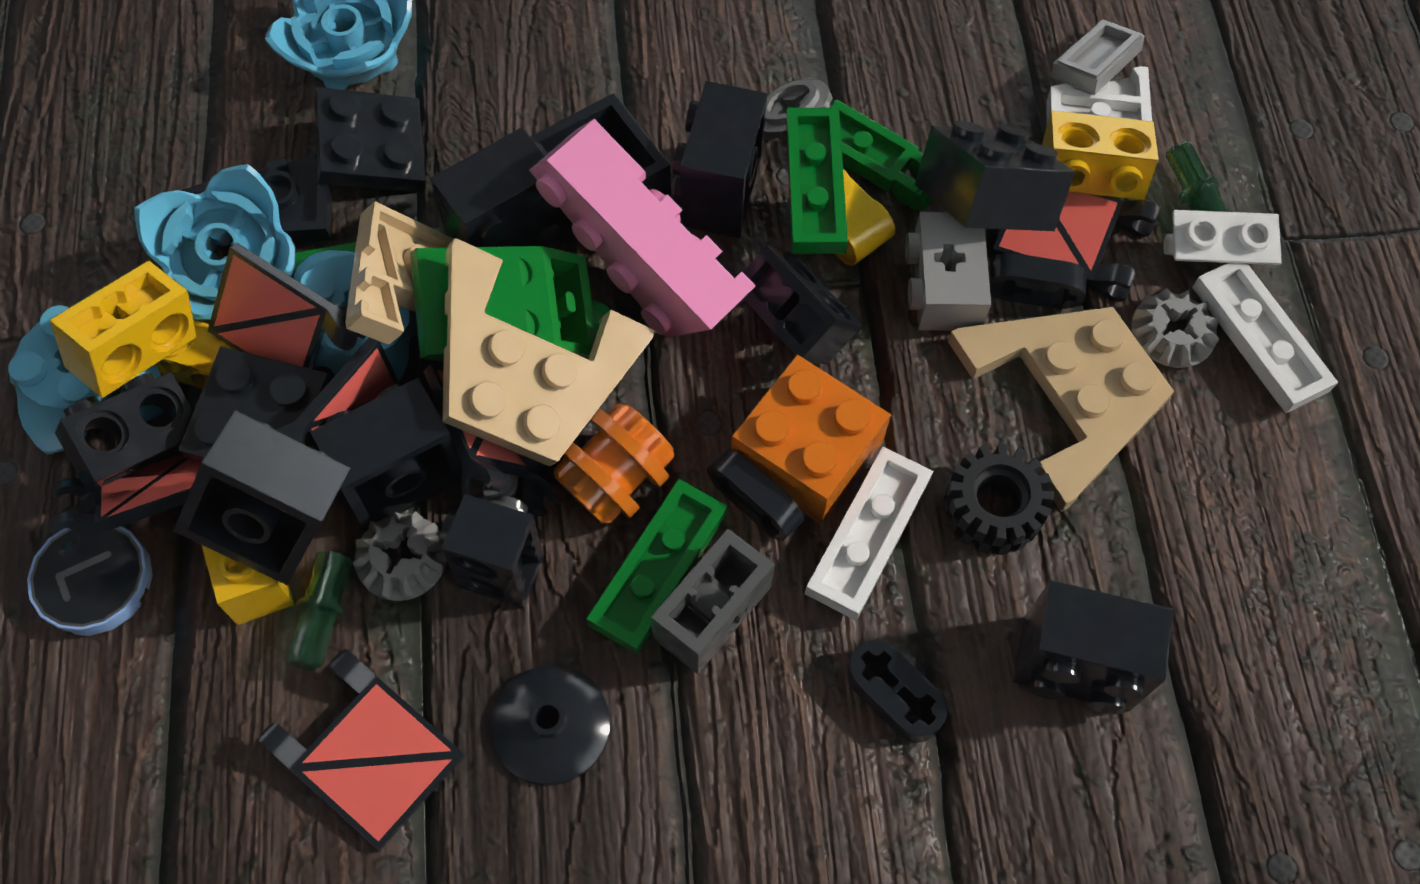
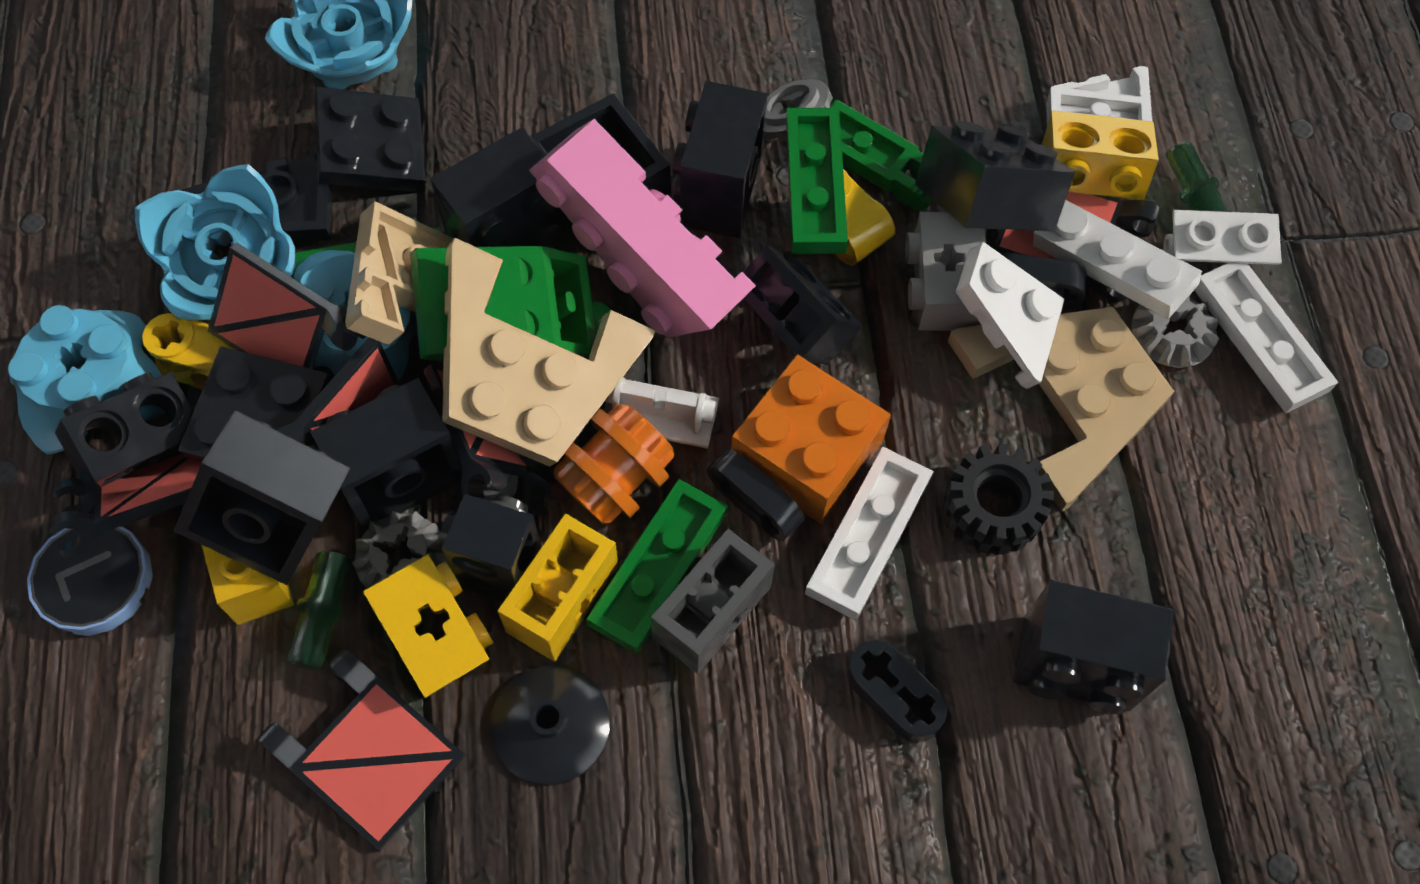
(124, 328): yellow brick -> none
(398, 605): none -> yellow brick
(559, 587): none -> yellow brick
(675, 413): none -> white hinge
(1011, 309): none -> white wing
(1097, 56): light grey tile -> none
(1120, 260): none -> white plate

